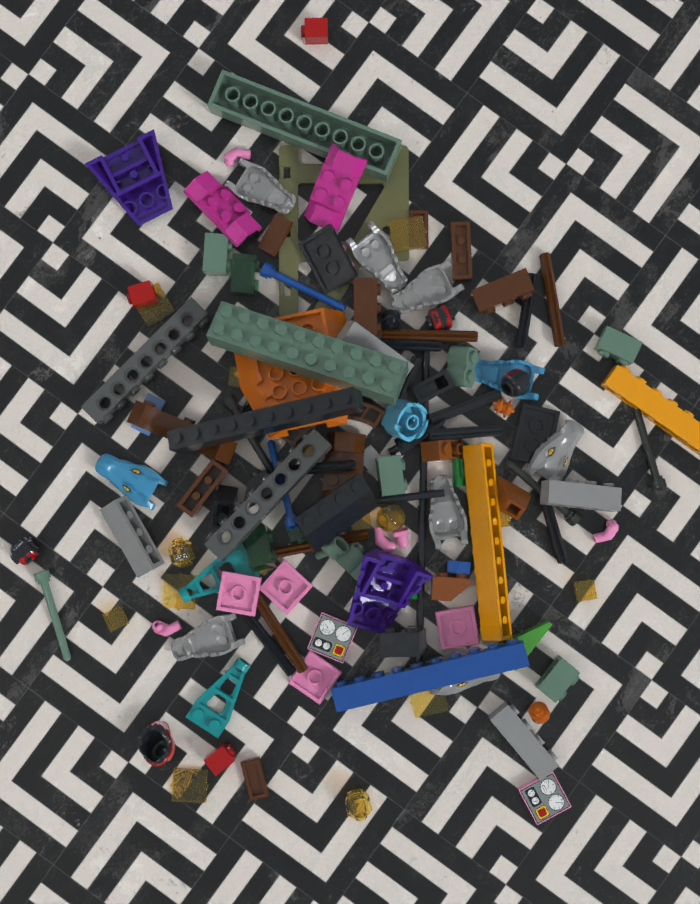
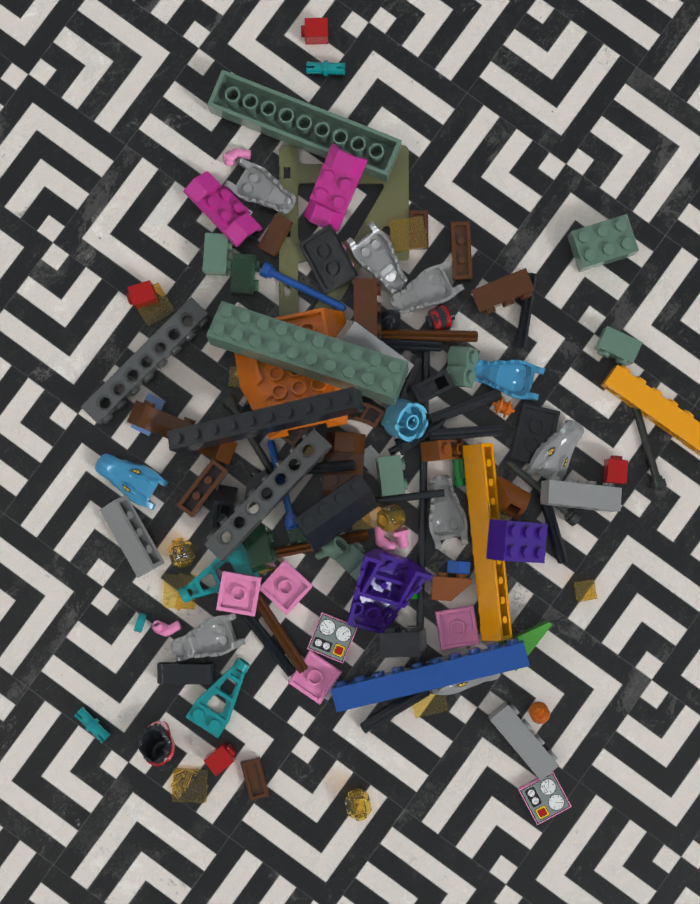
(24, 550): black head -> none
(43, 579): sand green piece -> none
(92, 725): none -> teal pin
(115, 618): clear yellow tile -> none
(135, 178): dark purple wedge -> none
(140, 622): none -> teal tile
(185, 673): none -> black beam
(325, 68): none -> teal pin
(392, 710): none -> black axle
(515, 382): black head -> none
(516, 541): none -> dark purple brick
(552, 299): reddish brown axle -> none
(557, 679): sand green brick -> none
(603, 243): none -> sand green brick
(608, 534): bright pink arm -> none
(615, 470): none -> red brick

